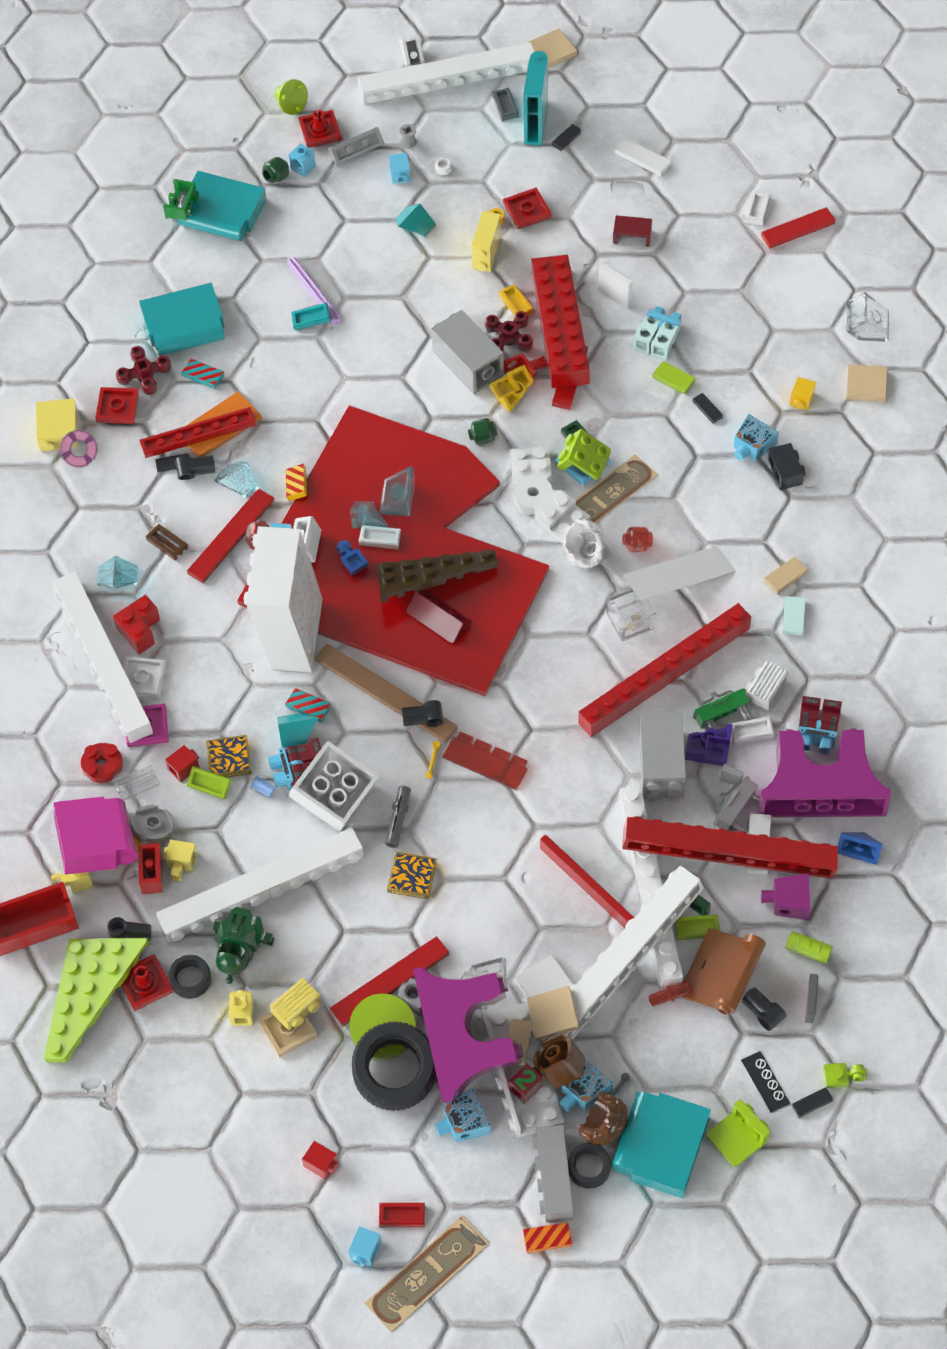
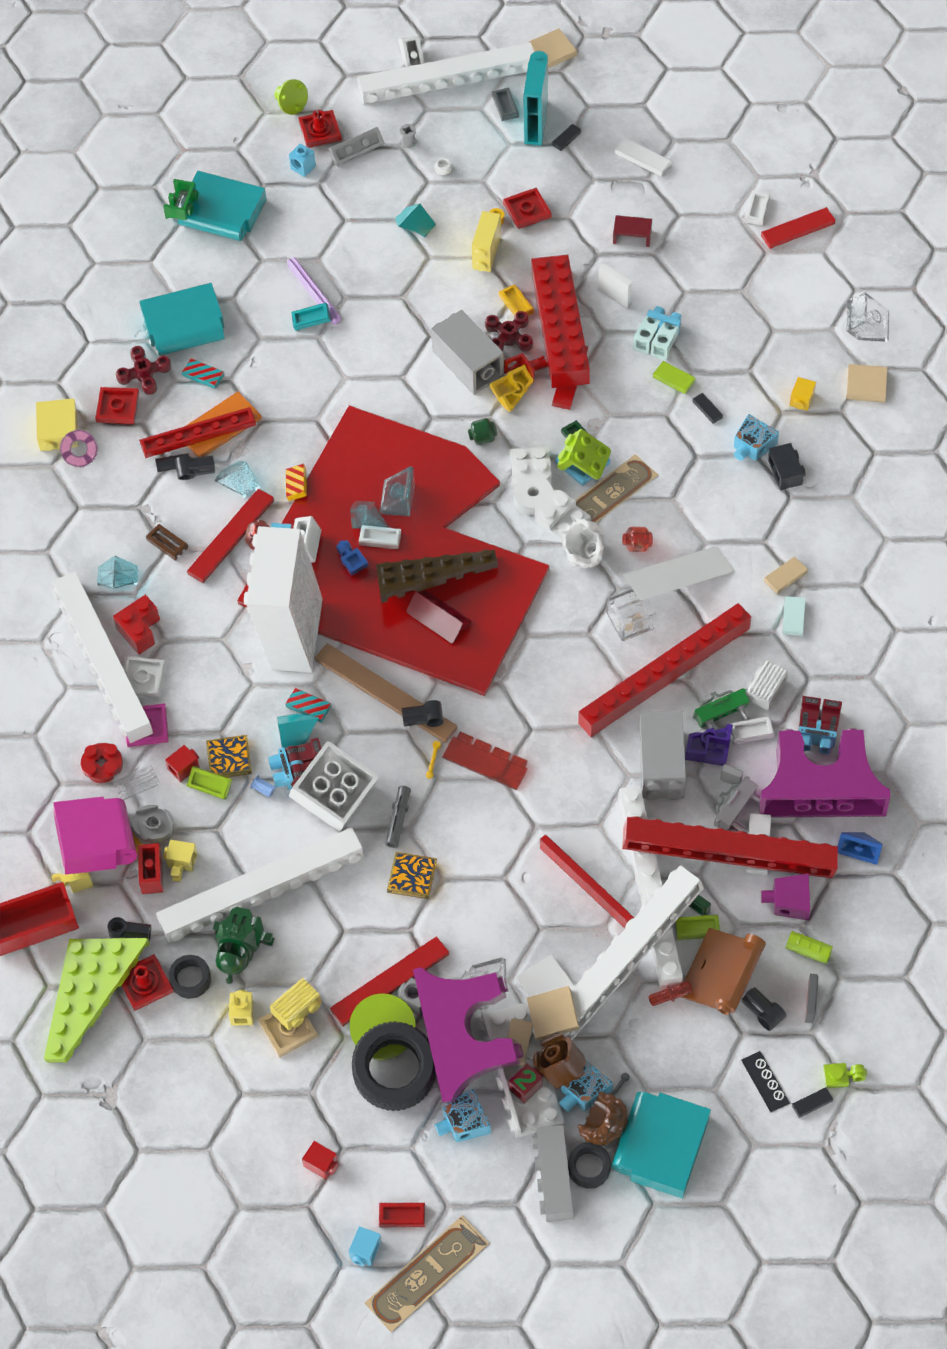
(275, 170): dark green head -> none
(399, 168): medium azure brick -> none
(547, 1237): tile -> none
(739, 1134): lime bracket -> none

